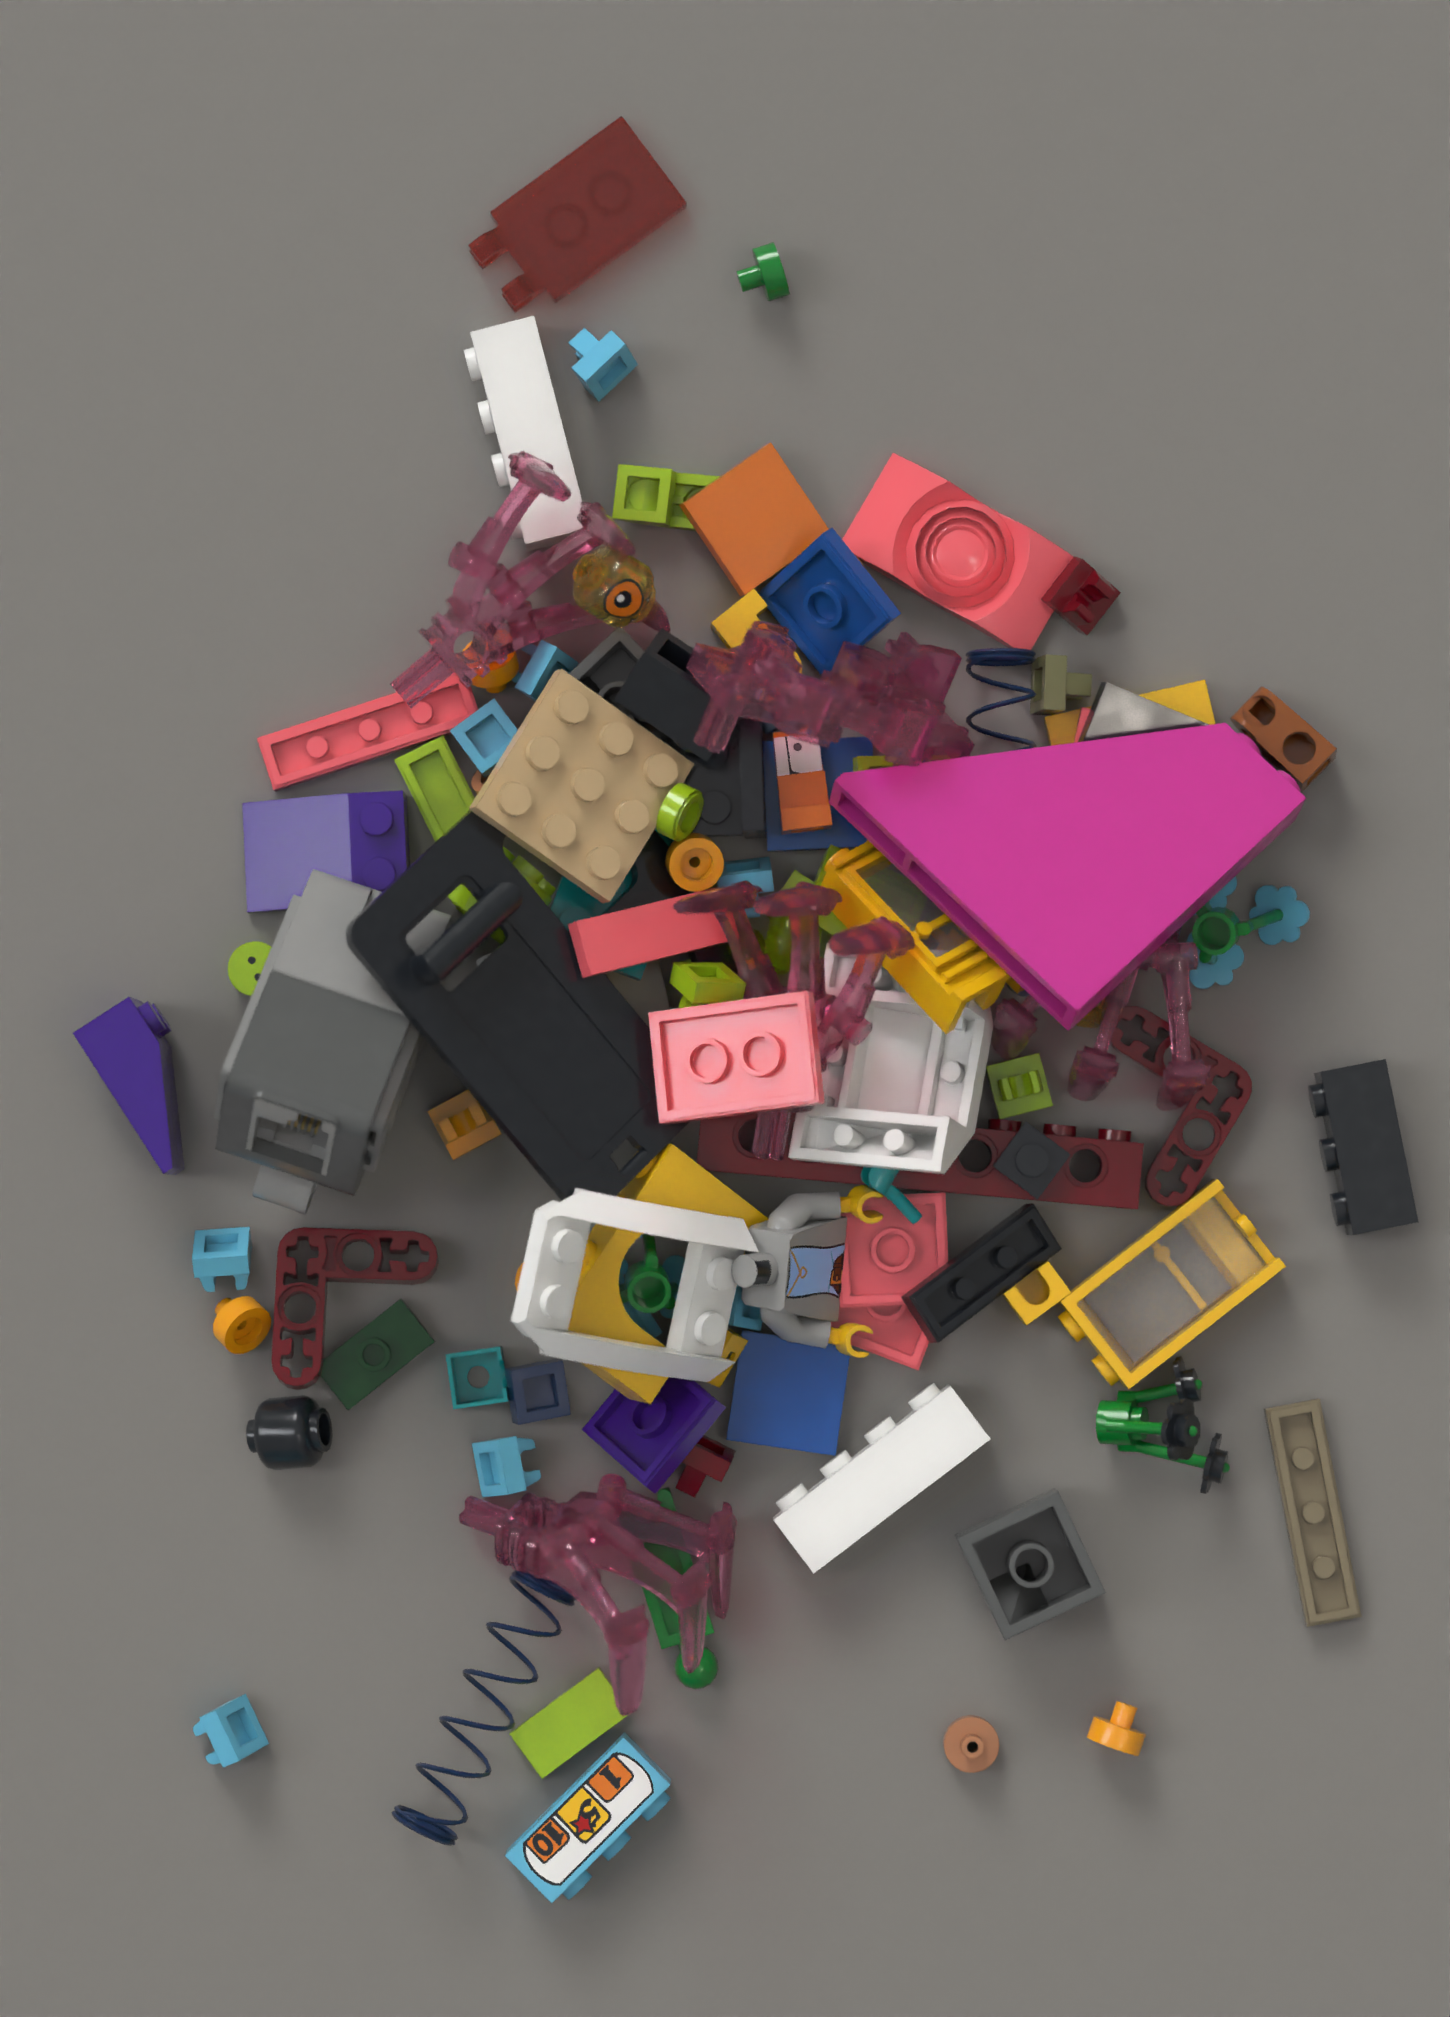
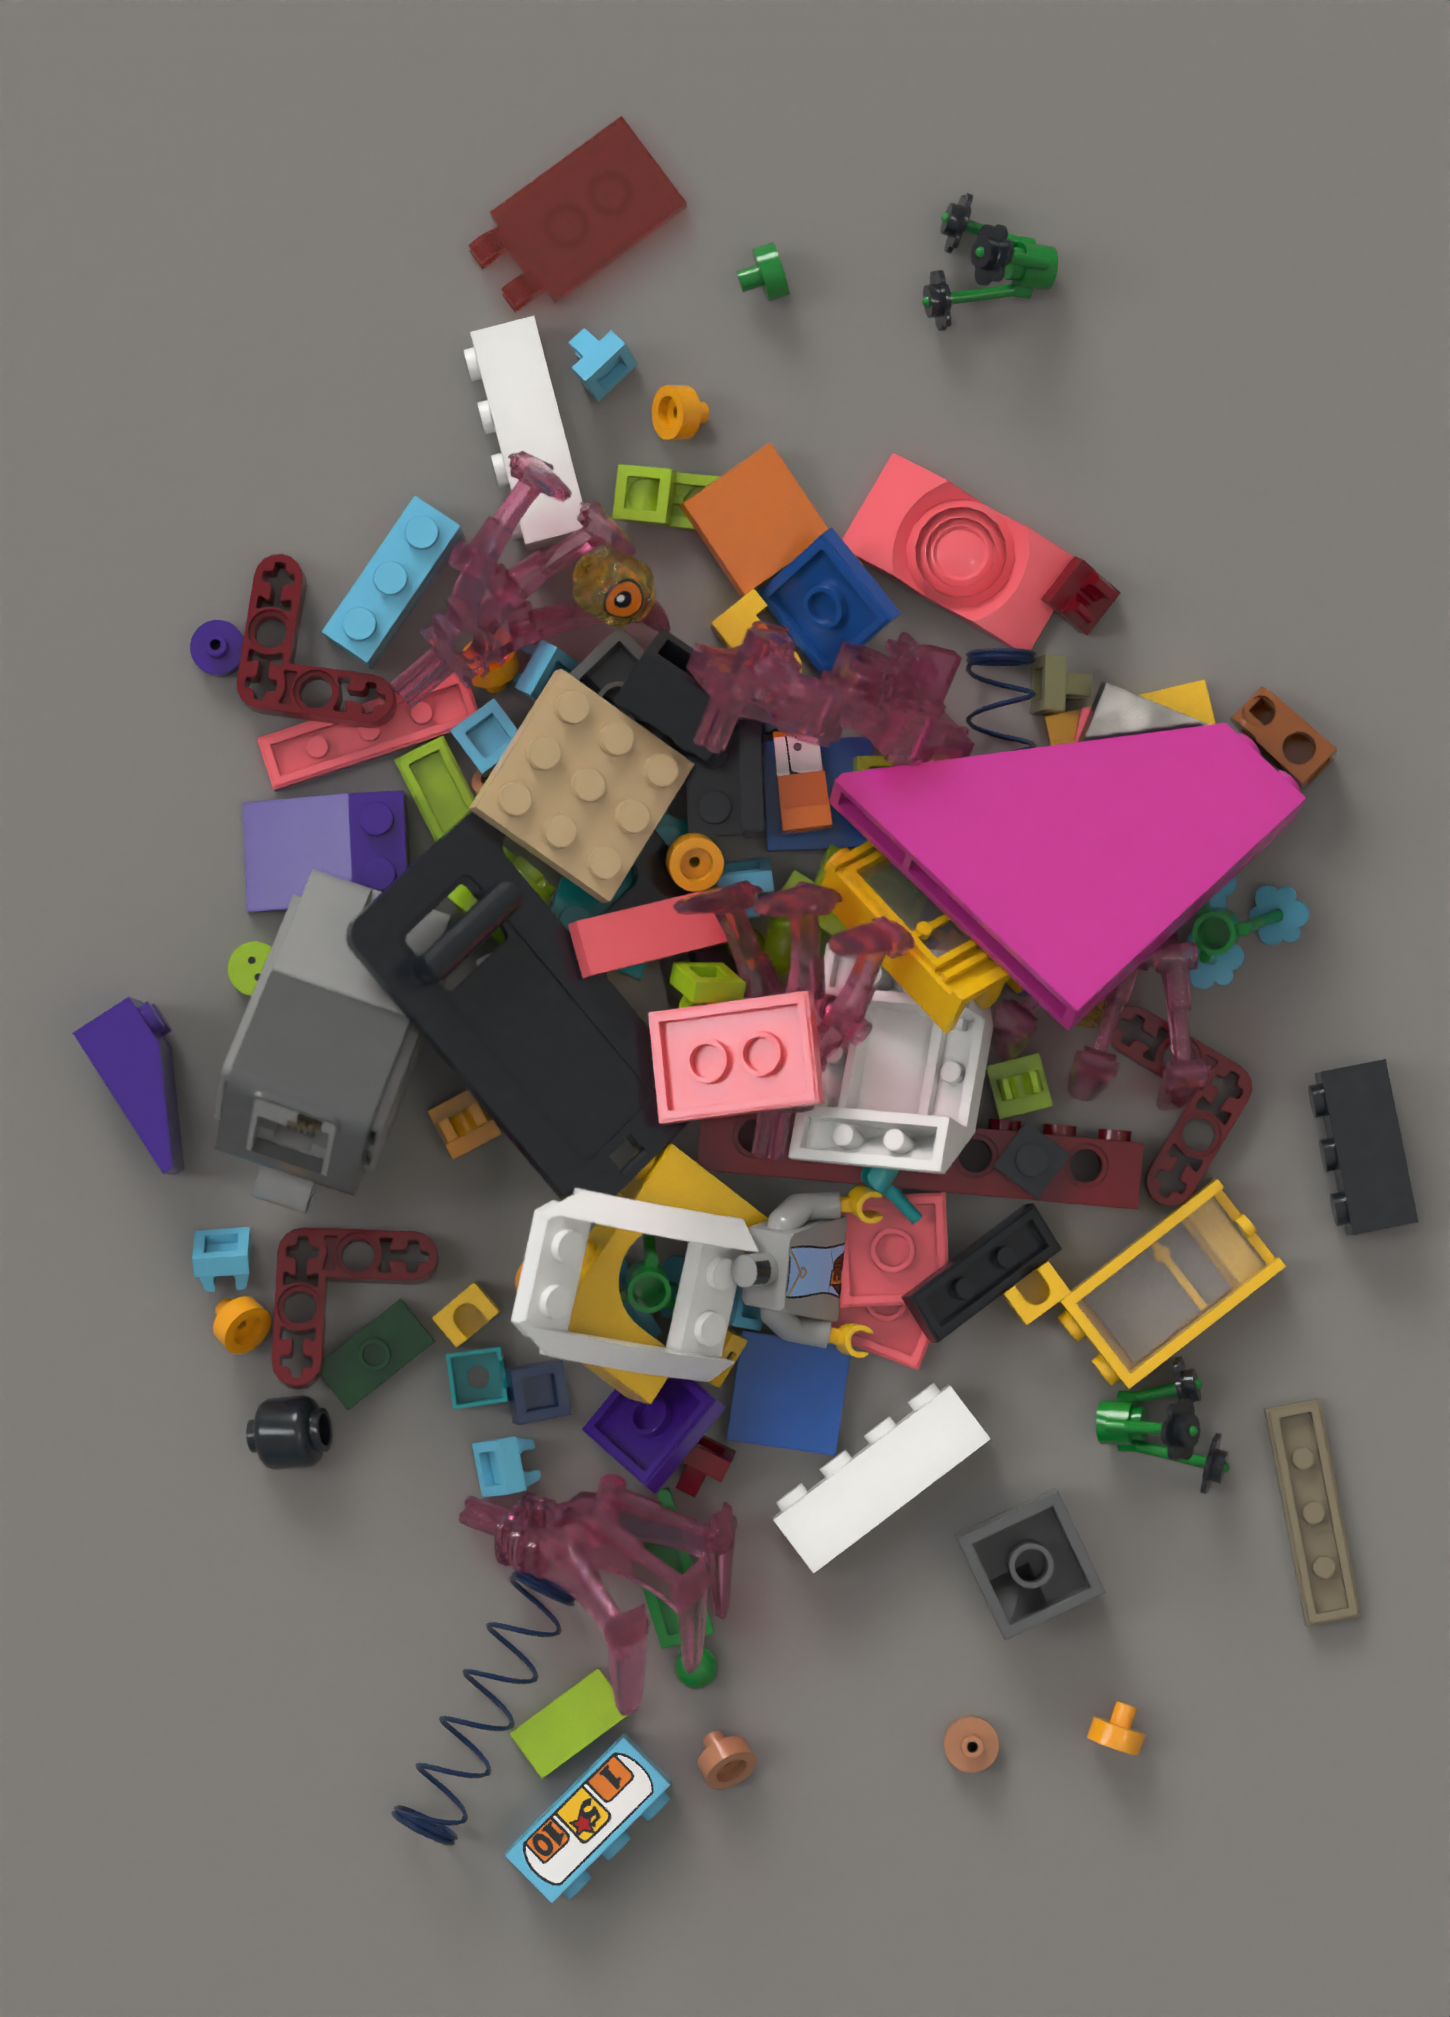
(221, 661): none -> dark purple tile
(232, 1731): medium azure tile -> none
(291, 677): none -> dark red beam
(393, 582): none -> medium azure brick
(466, 1314): none -> yellow piece
(678, 412): none -> light orange tile
(680, 812): lime tile -> none
(725, 1760): none -> nougat tile
(994, 256): none -> plant

